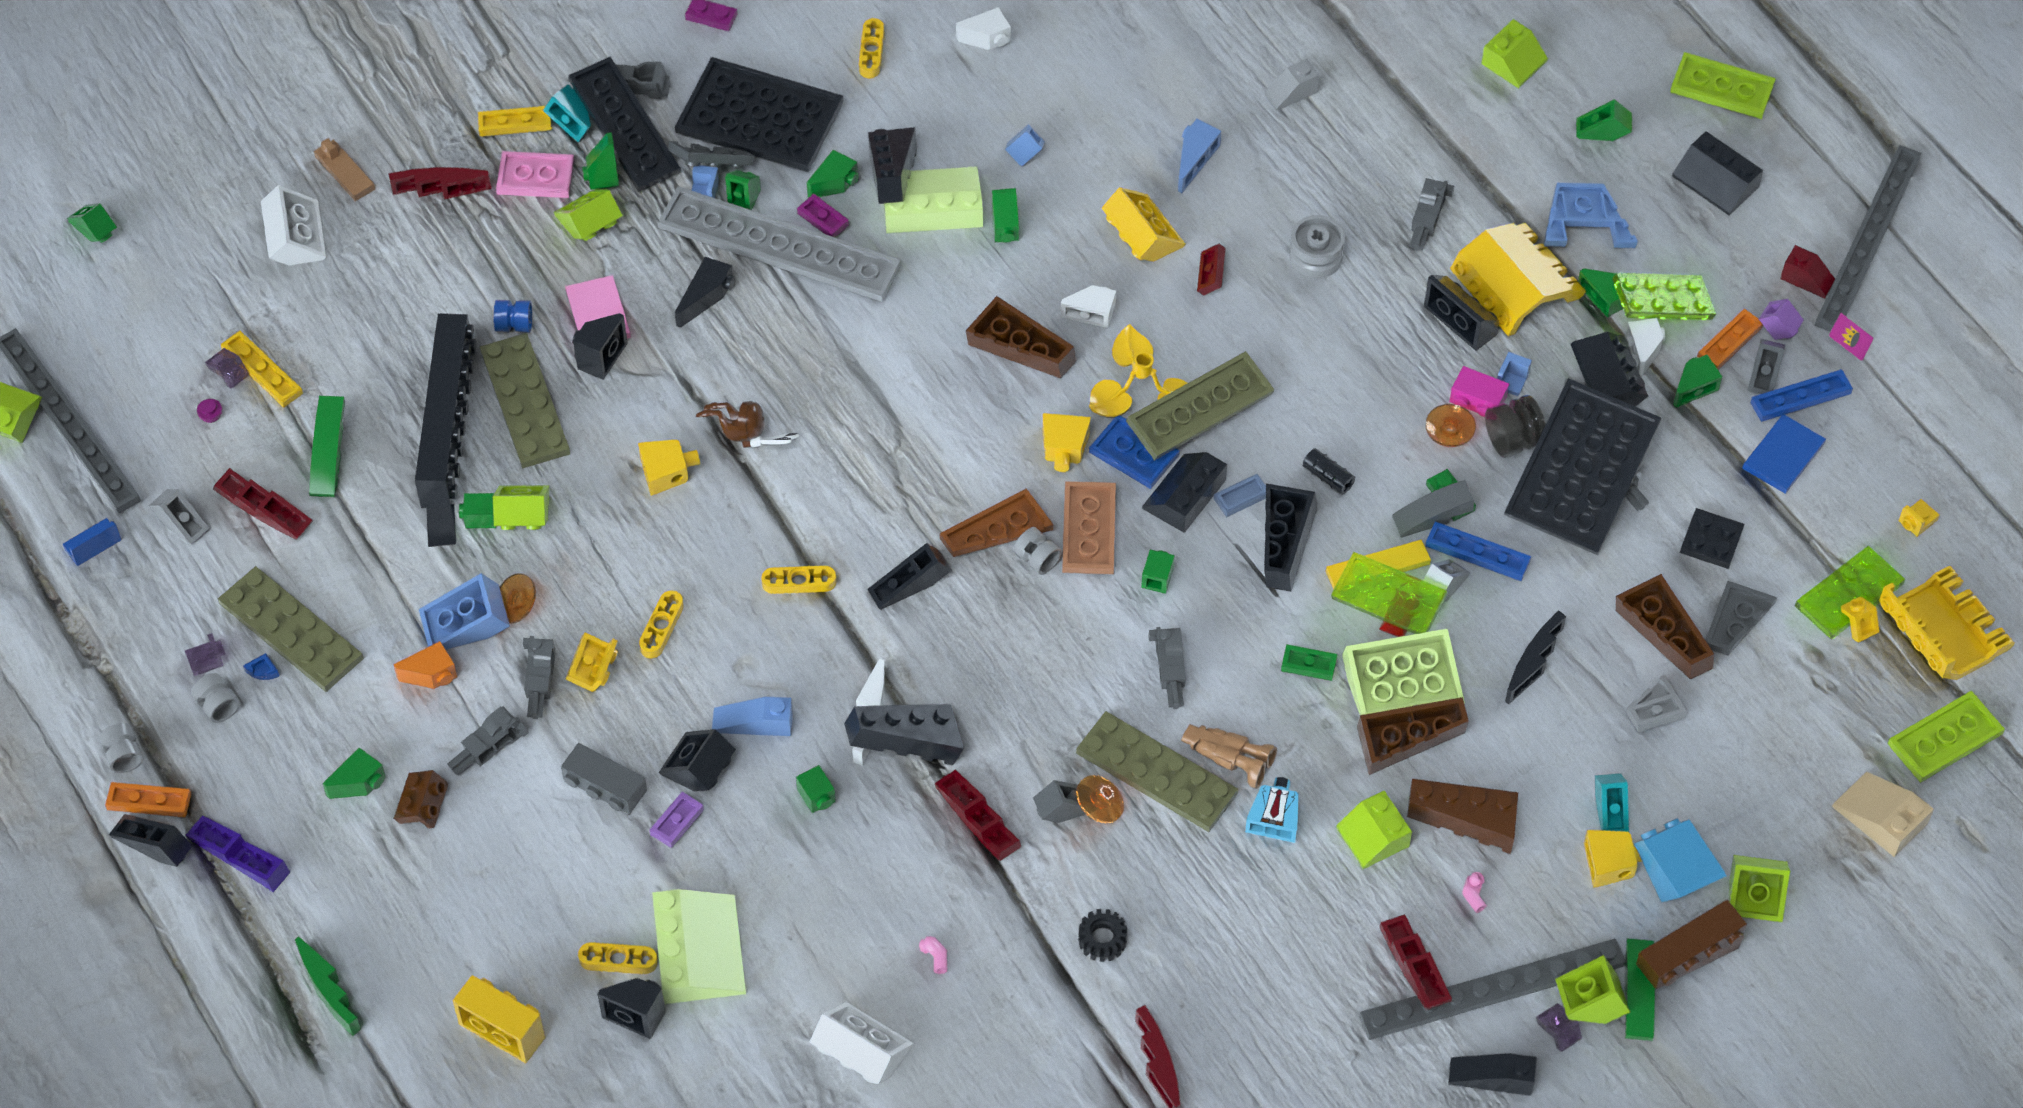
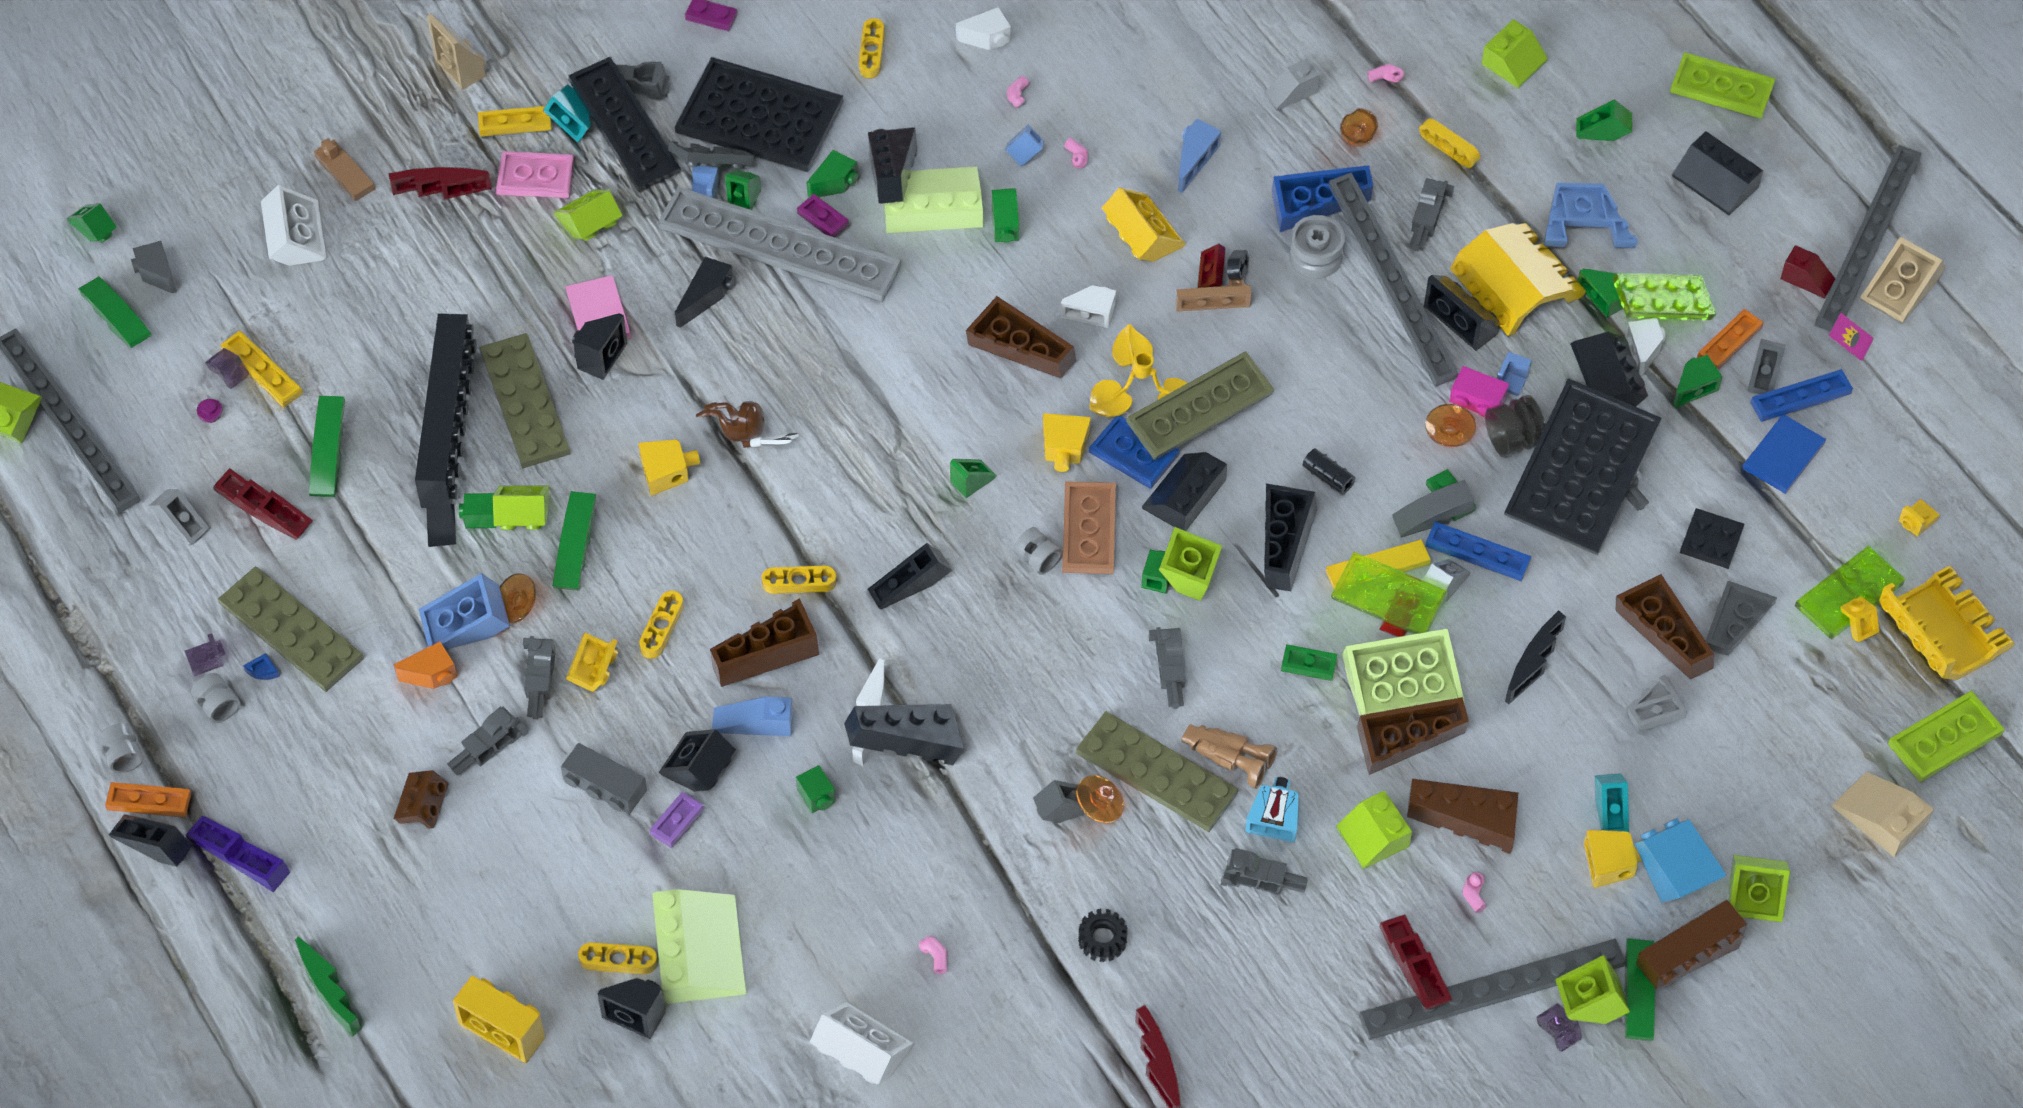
(92, 541): blue panel -> none
(115, 312): none -> green slope
(153, 266): none -> dark grey slope
(355, 777): green slope -> none
(455, 54): none -> tan slope
(509, 315): blue wheel -> none
(574, 540): none -> green slope
(601, 165): green slope -> none
(766, 646): none -> reddish brown wedge
(970, 475): none -> green slope
(977, 815): dark red slope -> none
(996, 525): dark orange wing -> none
(1014, 91): none -> bright pink arm
(1080, 154): none -> bright pink arm
(1189, 563): none -> lime slope
(1225, 297): none -> medium nougat hinge
(1237, 264): none -> black beam
(1241, 495): sand blue tile -> none
(1260, 873): none -> dark grey piece
(1309, 194): none -> blue wedge
(1359, 127): none -> clear orange hair
(1387, 72): none -> bright pink arm
(1393, 279): none -> dark grey plate
(1449, 143): none -> yellow beam
(1494, 1072): black slope -> none
(1781, 319): medium lavender brick -> none
(1903, 280): none -> tan slope

